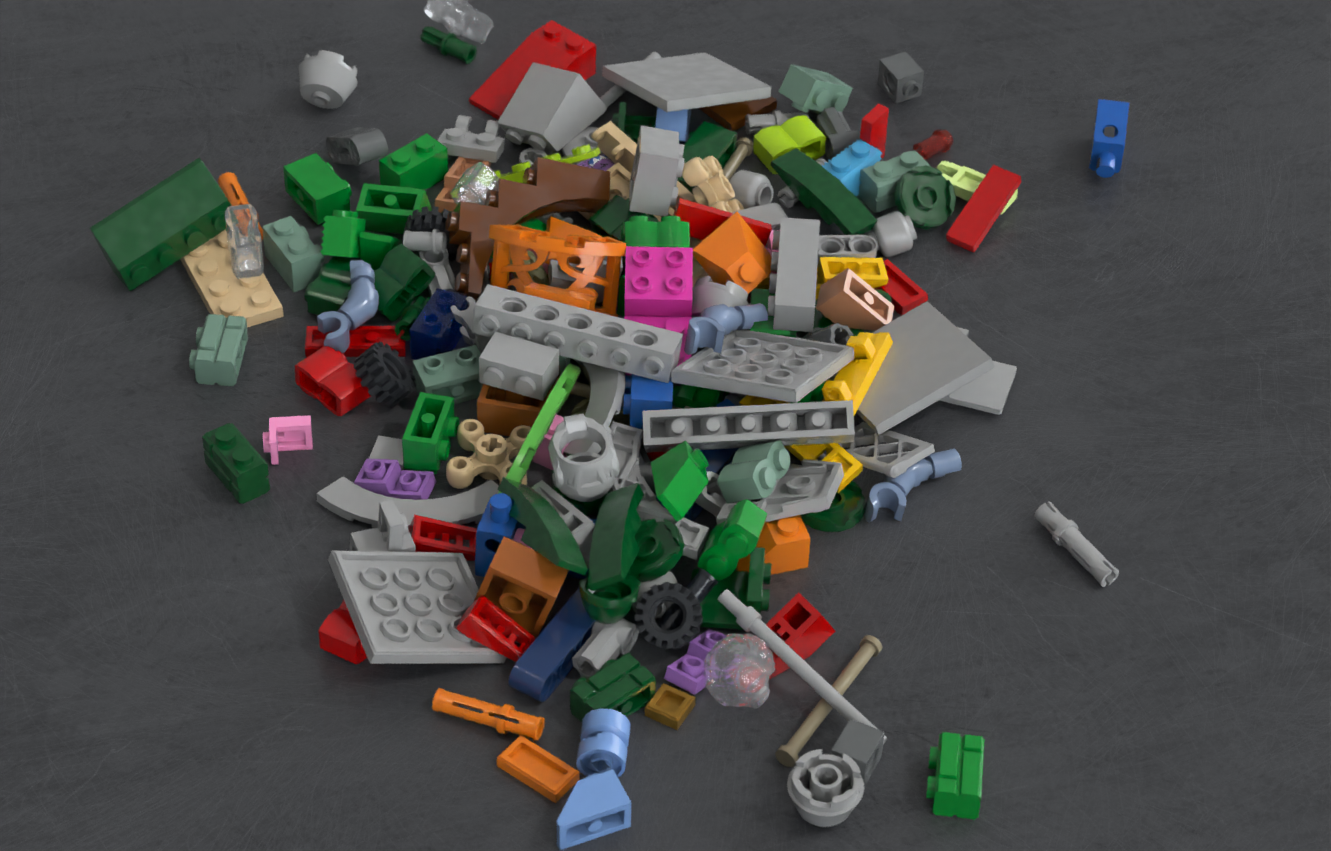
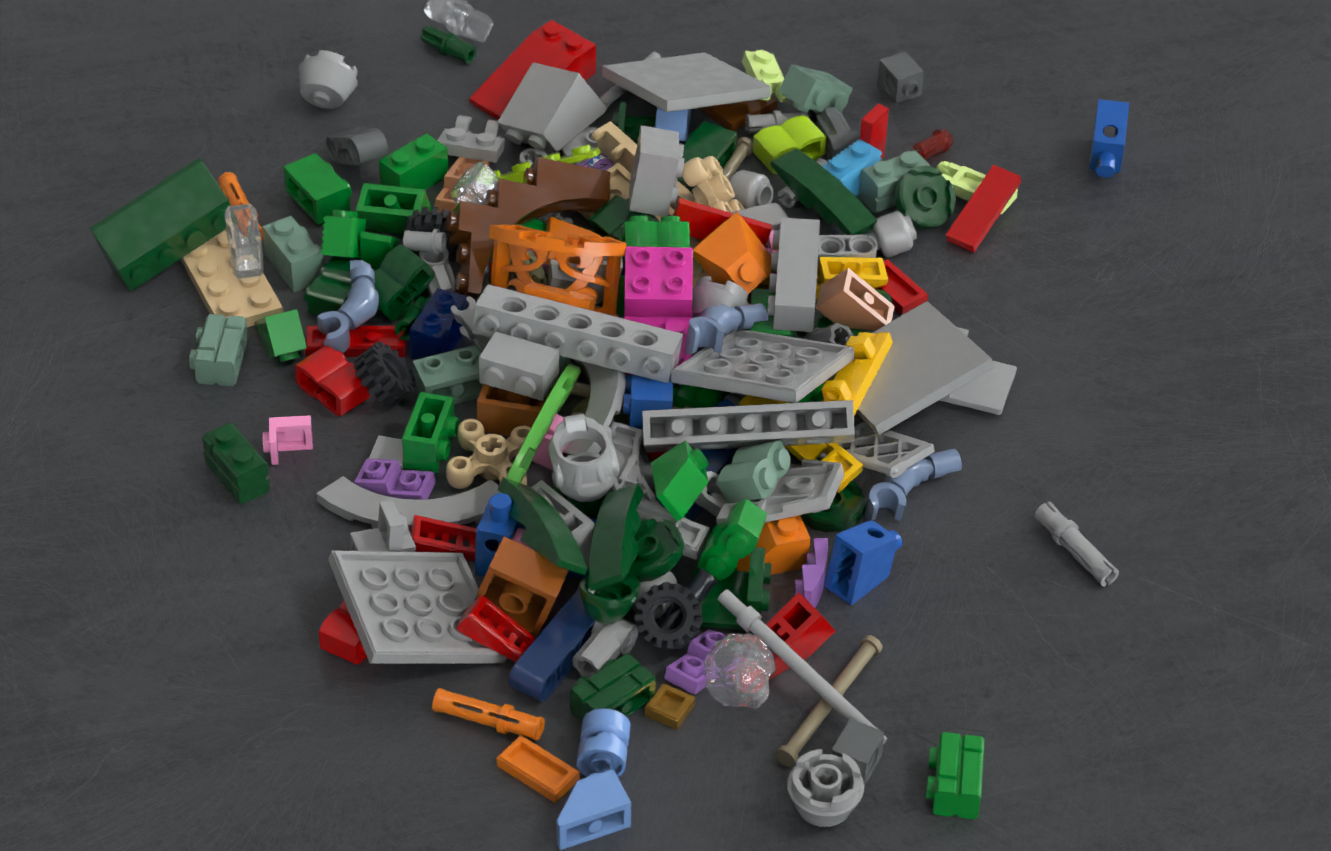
(282, 335): none -> green slope
(765, 68): none -> yellowish green hinge
(813, 573): none -> medium lavender slope
(861, 560): none -> blue torso

